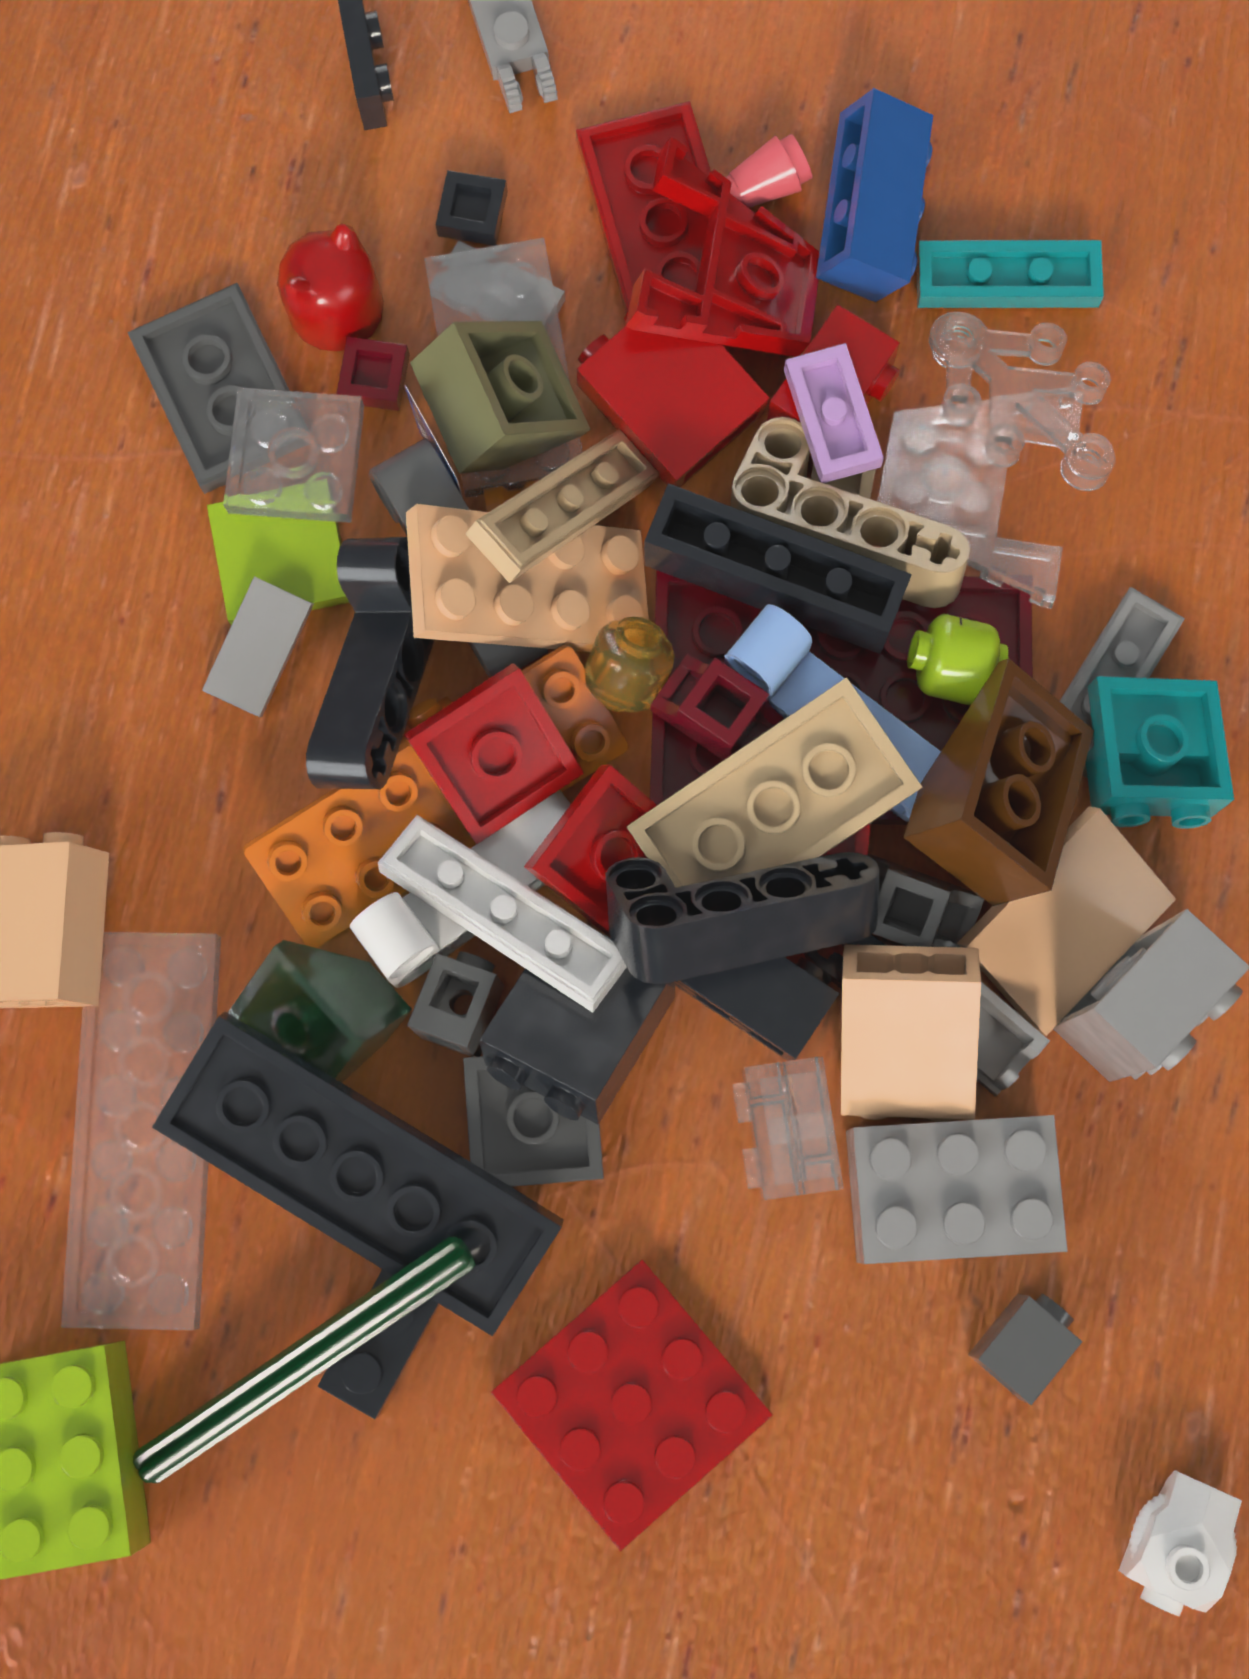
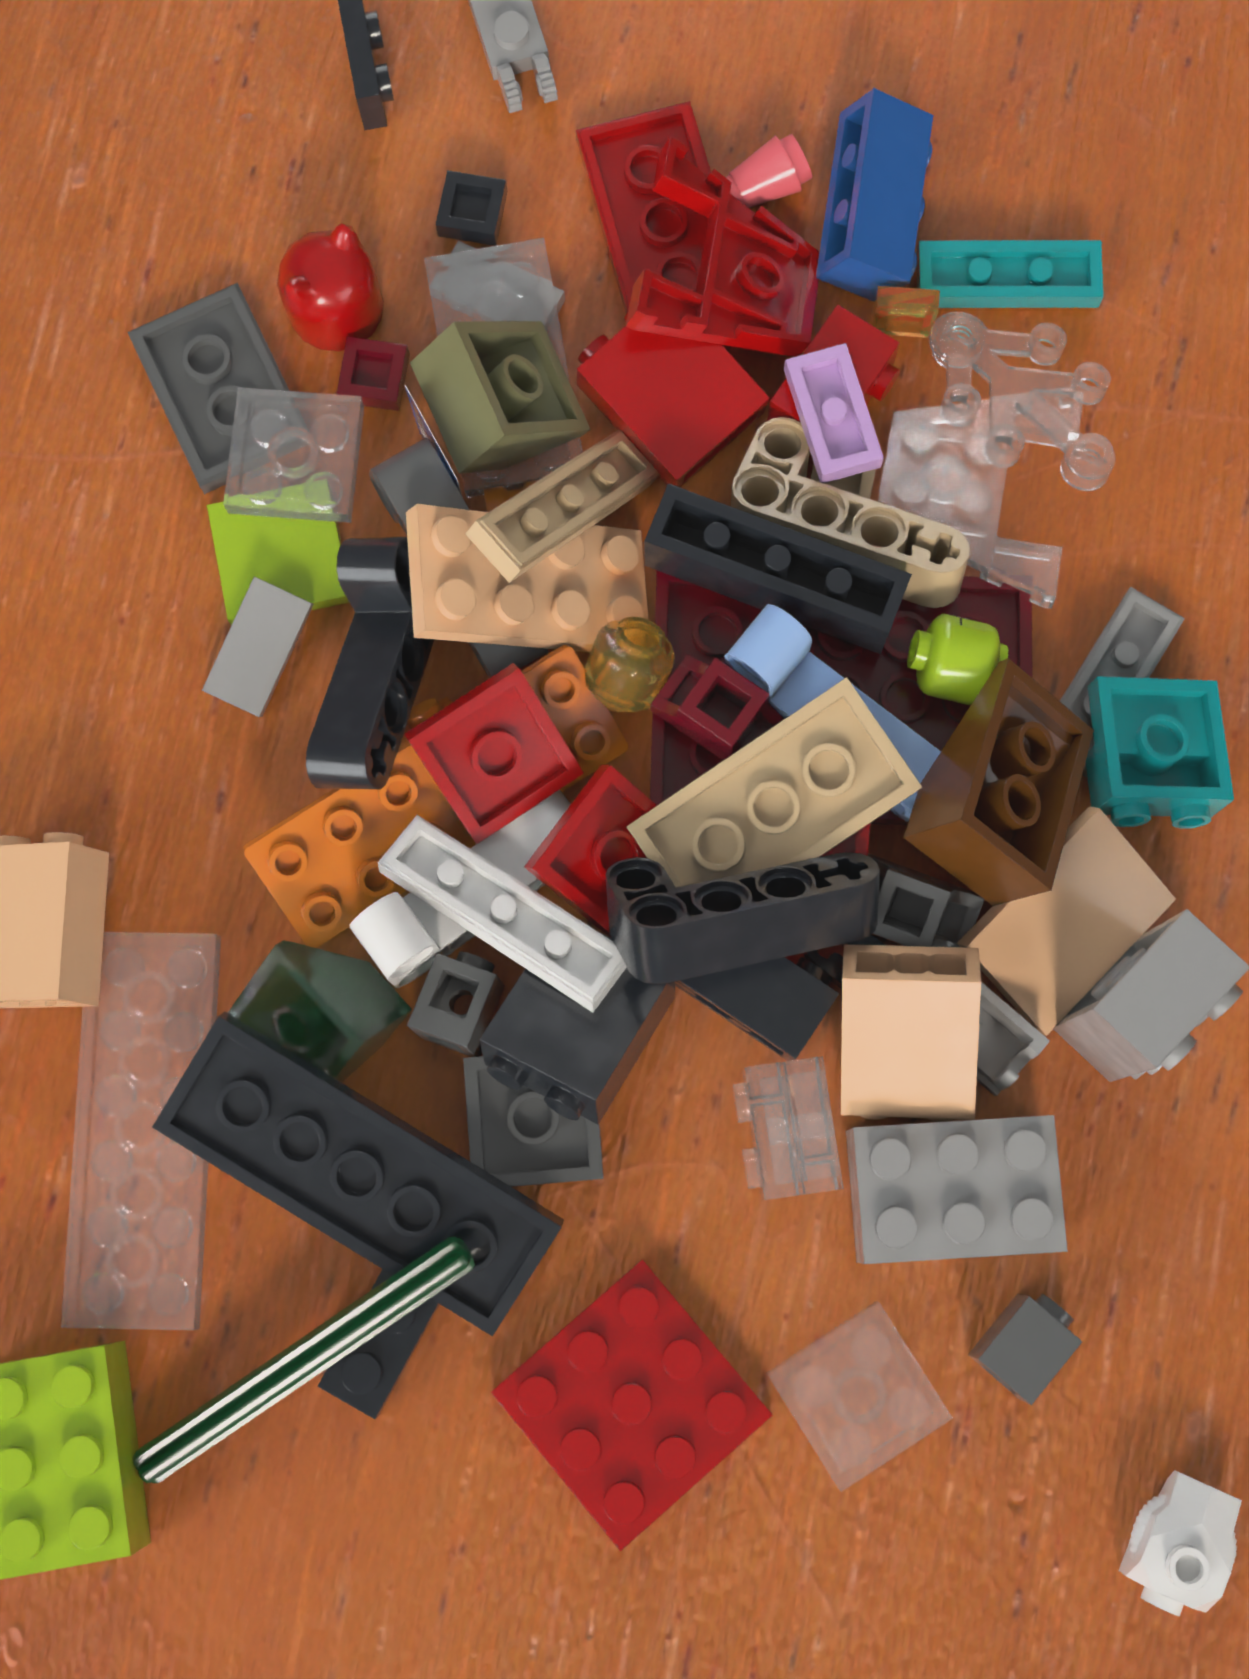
(859, 1396): none -> clear plate
(905, 311): none -> clear yellow tile

